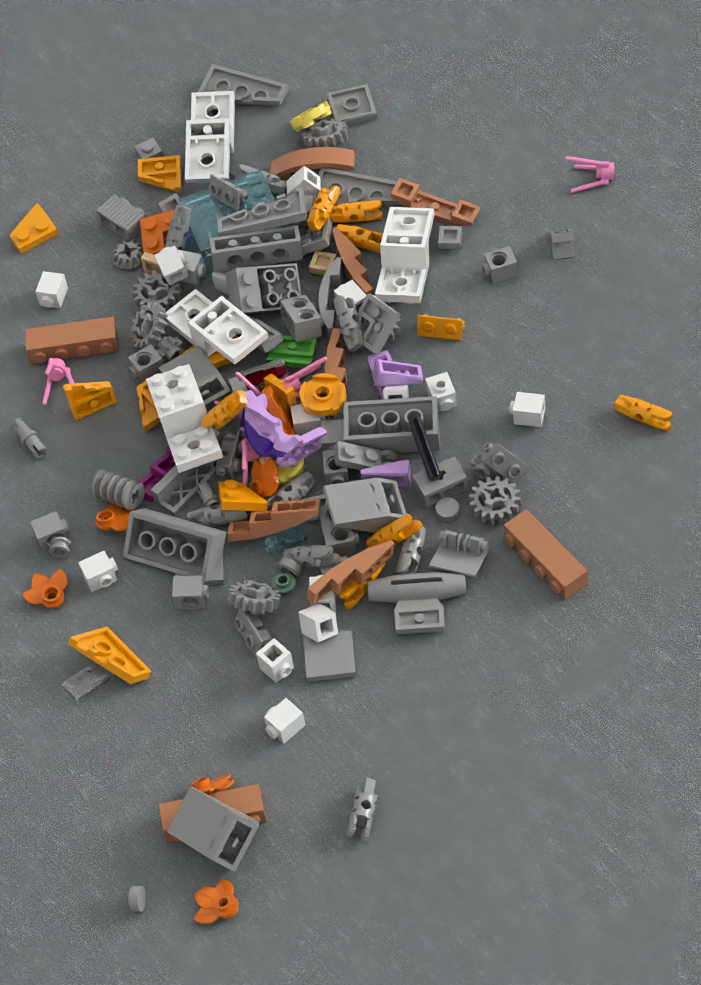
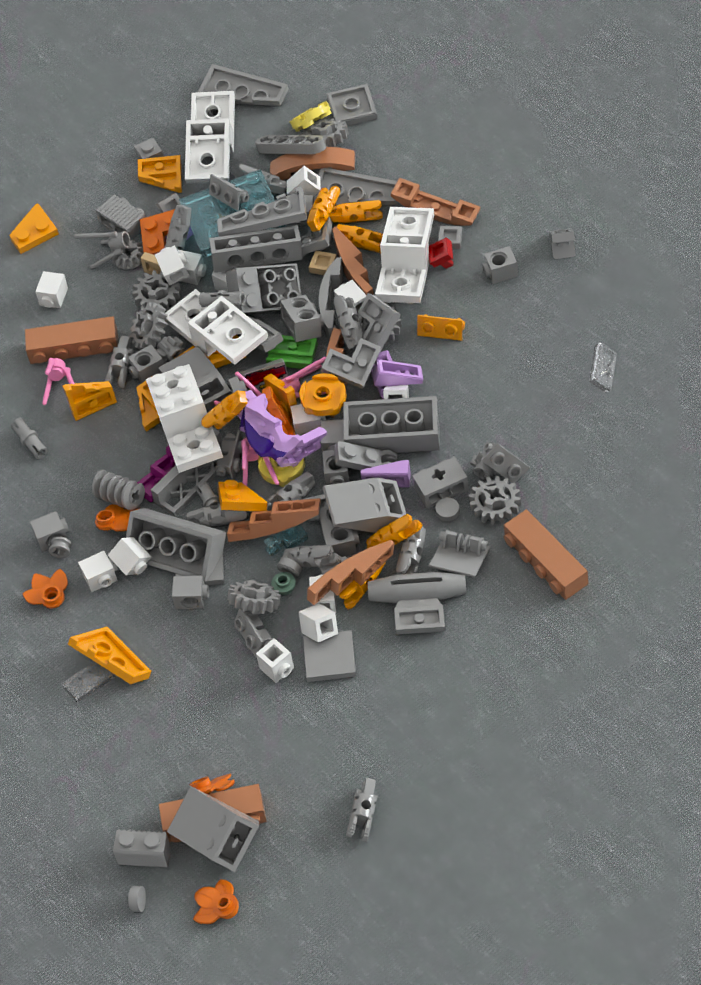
(115, 240): none -> light grey plant
(119, 361): none -> light grey hinge
(130, 556): none -> white brick
(142, 848): none -> light grey brick
(234, 298): none -> light grey pin
(264, 478): orange plate -> none
(284, 721): white brick -> none
(290, 144): none -> light grey beam
(353, 369): none -> light grey plate
(424, 448): black axle -> none
(441, 253): none -> red tile
(442, 387): white brick -> none
(528, 409): white brick -> none
(603, 367): none -> clear plate
(604, 171): bright pink plant -> none
(644, 412): light orange hinge -> none

